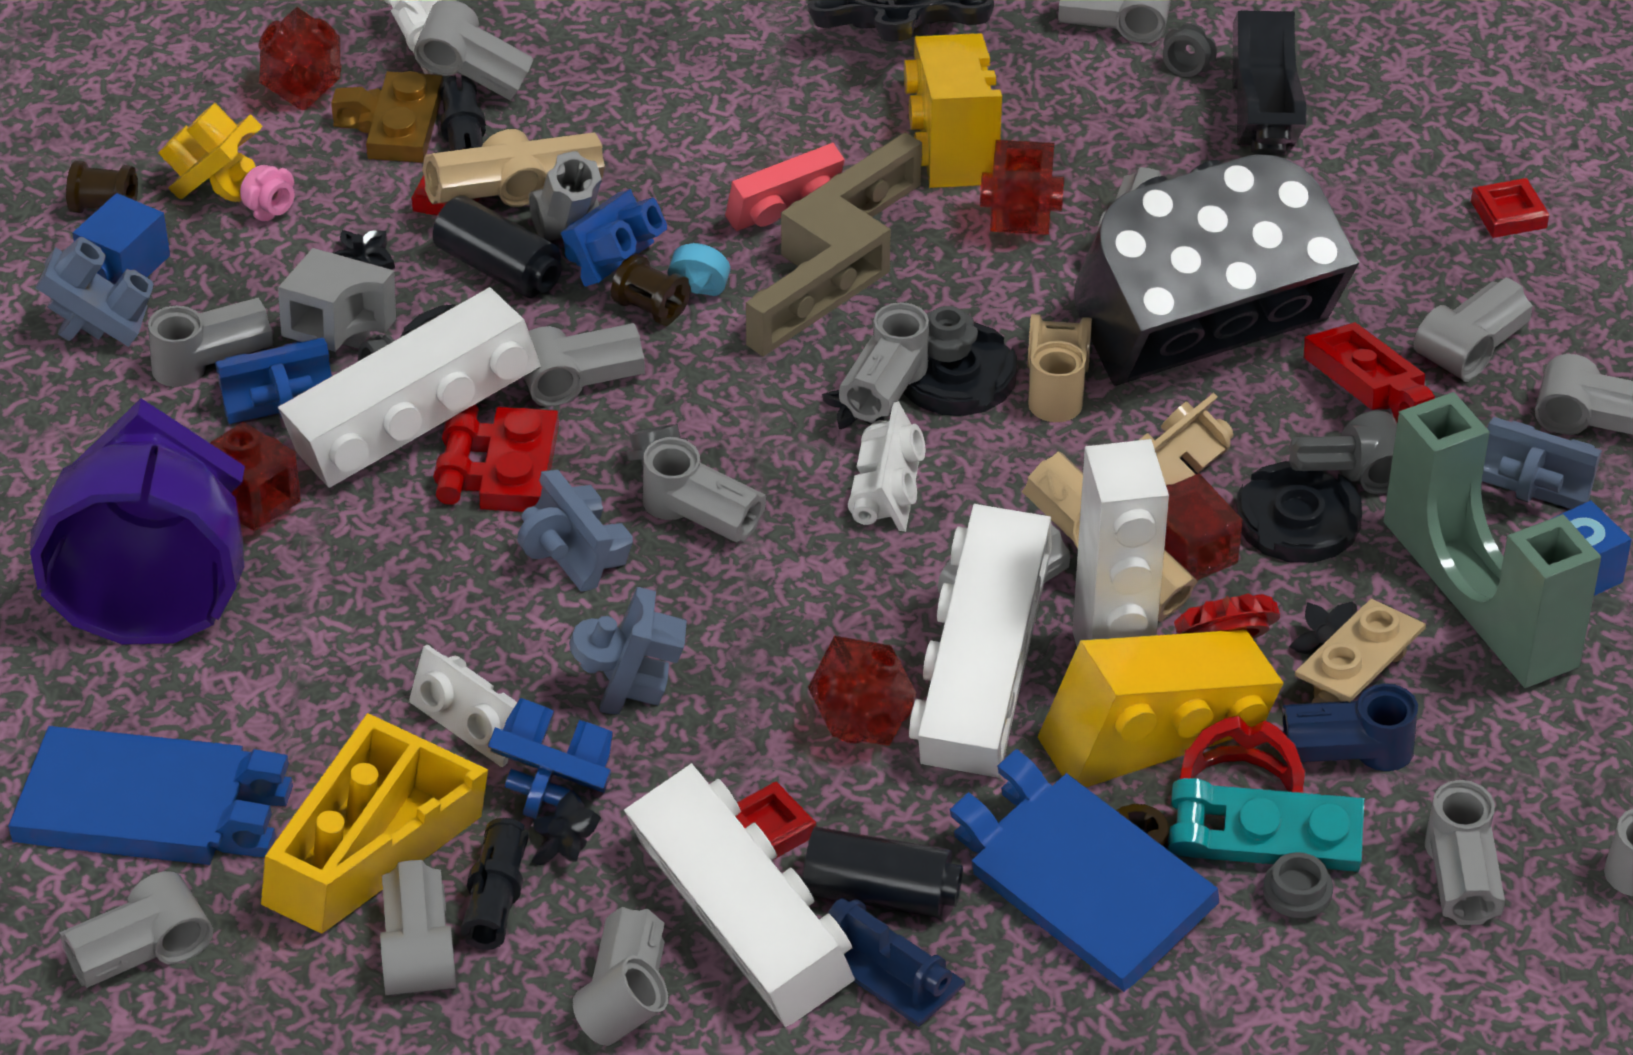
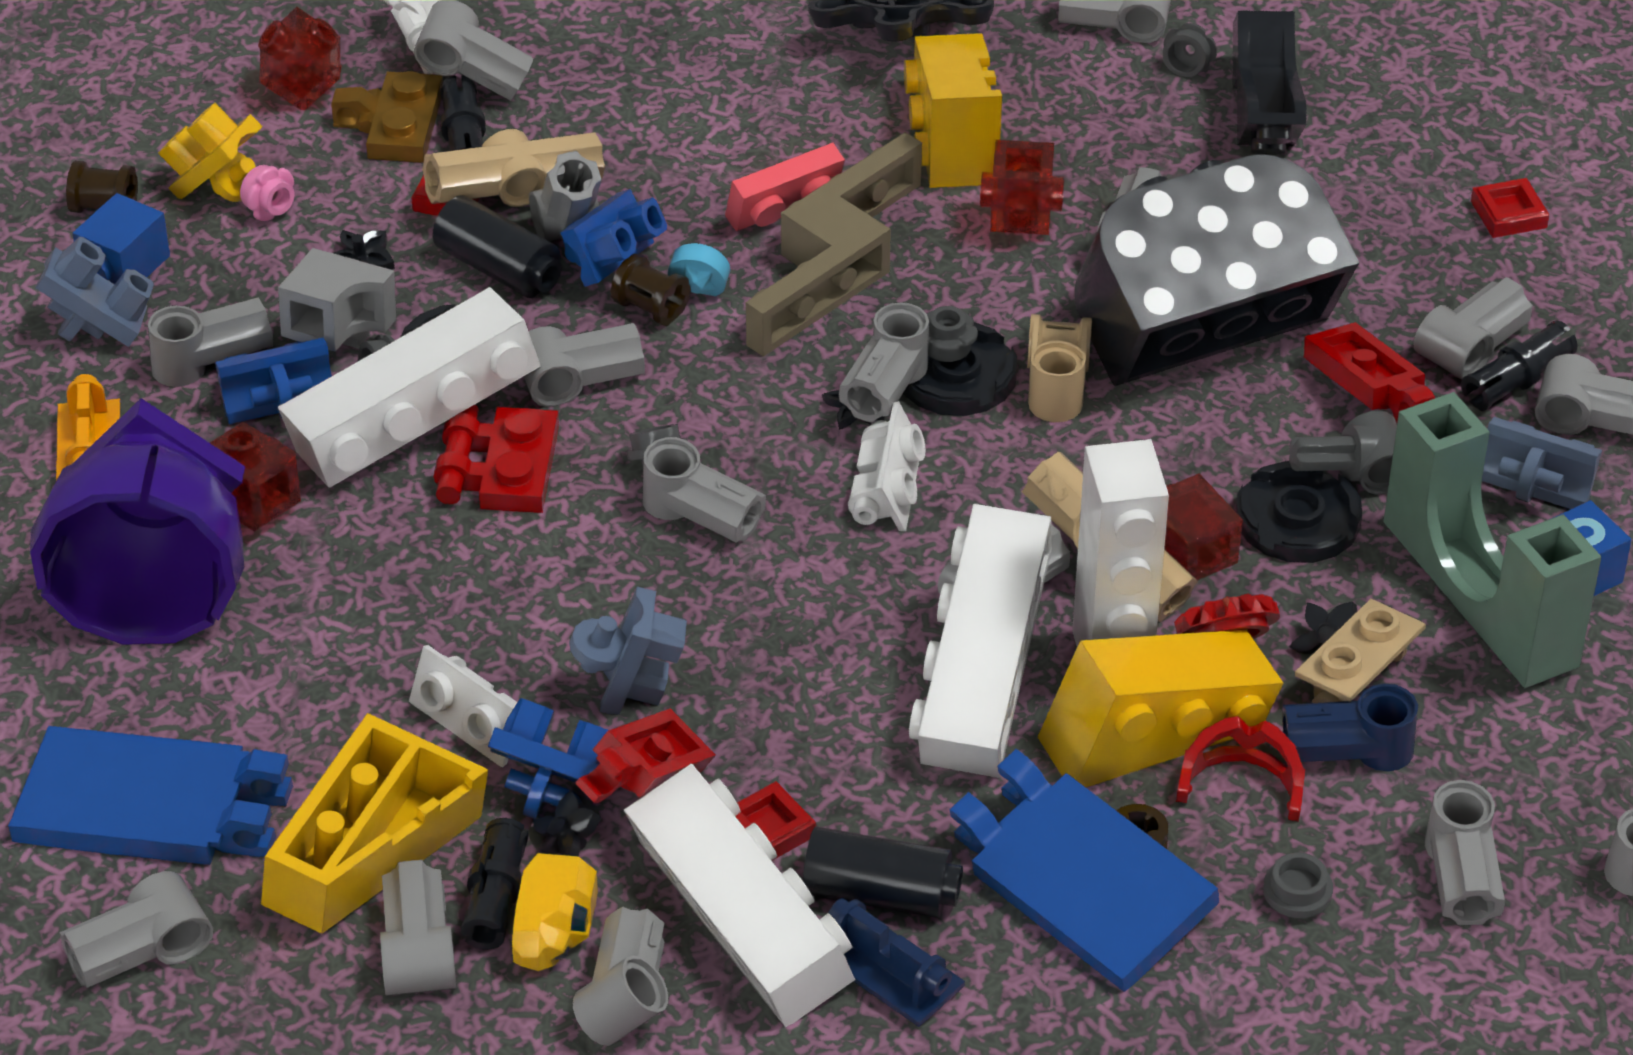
(83, 419): none -> light orange hinge
(553, 909): none -> yellow rock
(569, 531): sand blue hips -> none
(644, 756): none -> red plate
(862, 691): clear red brick -> none
(1190, 435): tan hinge -> none
(1266, 825): teal plate -> none
(1518, 365): none -> black pin

